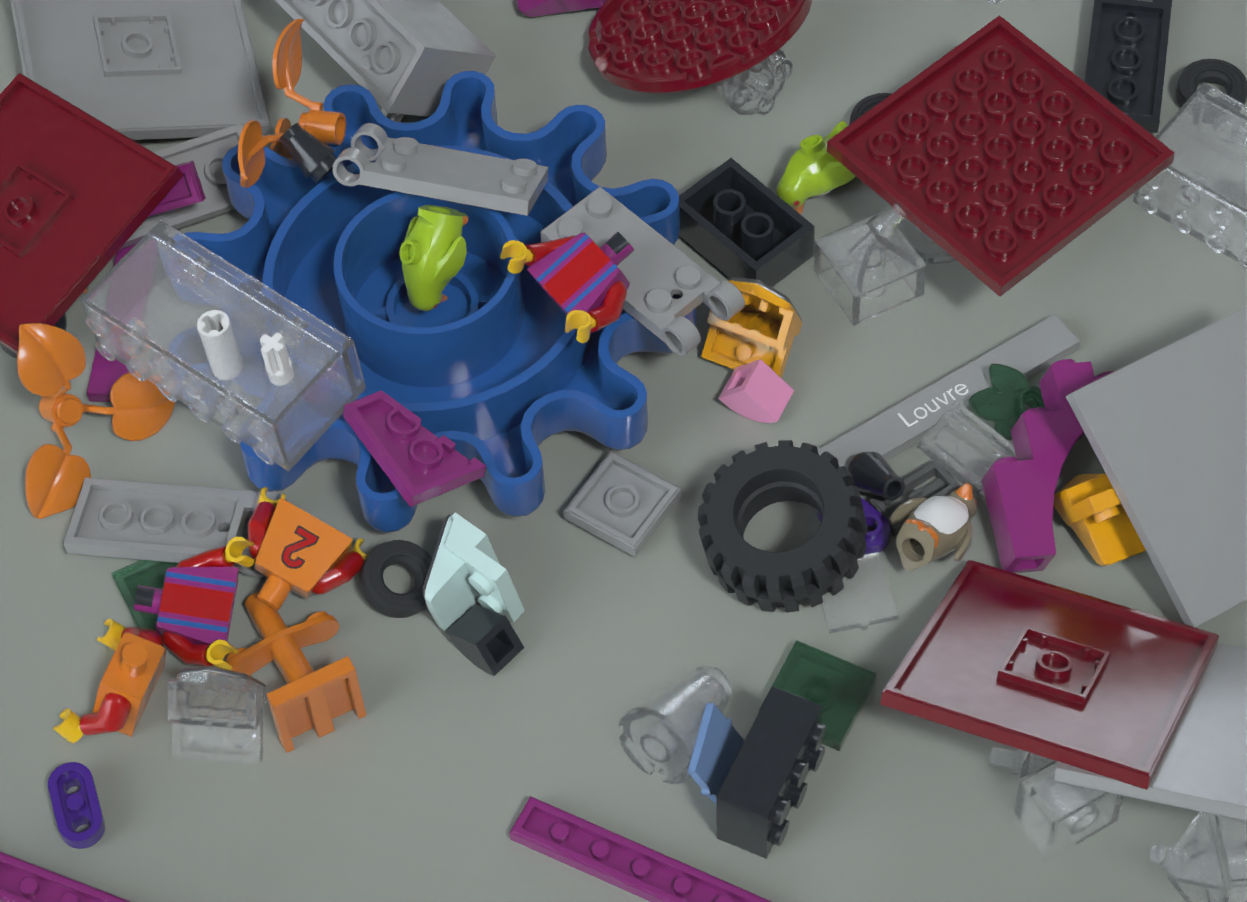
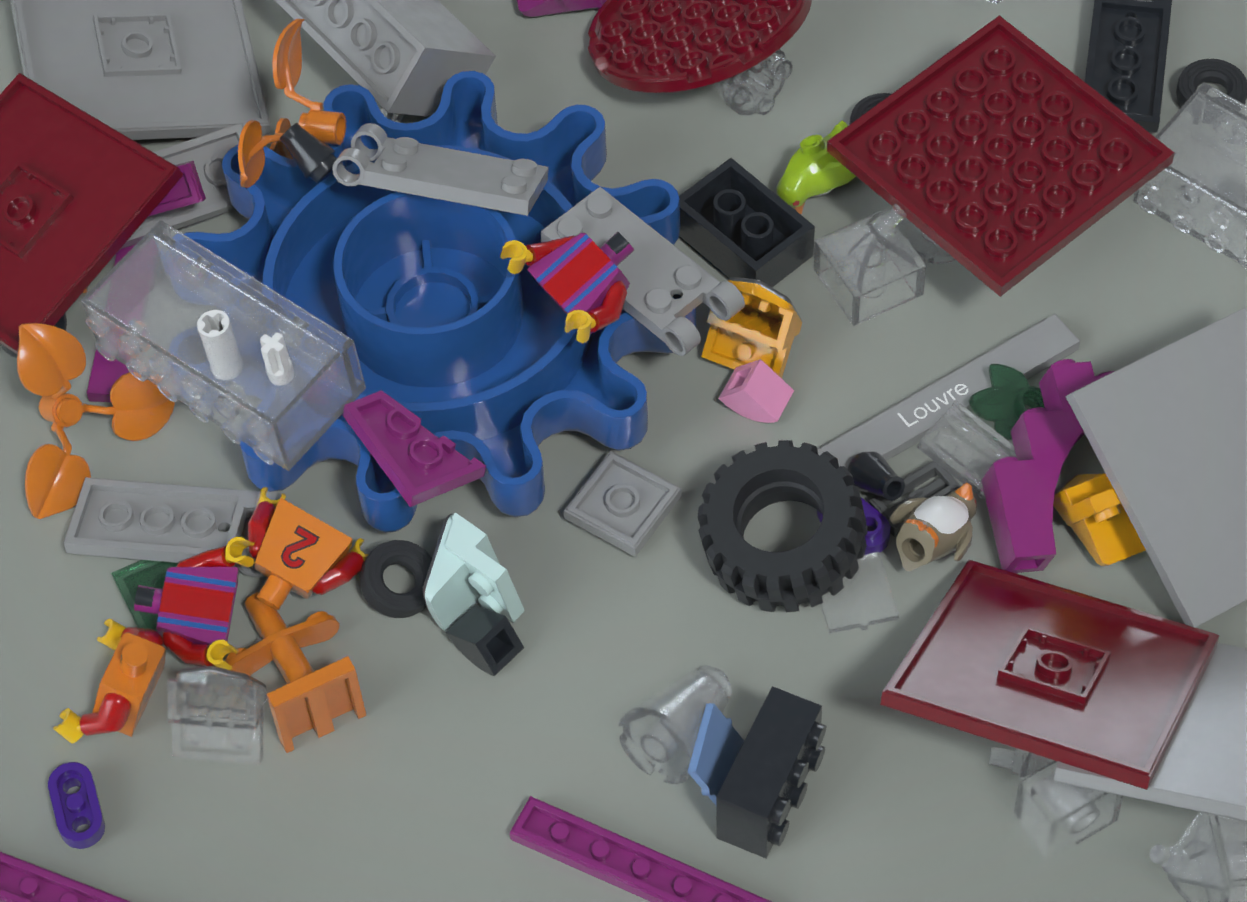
(432, 254): lime animal -> none
(830, 683): clear green plate -> none

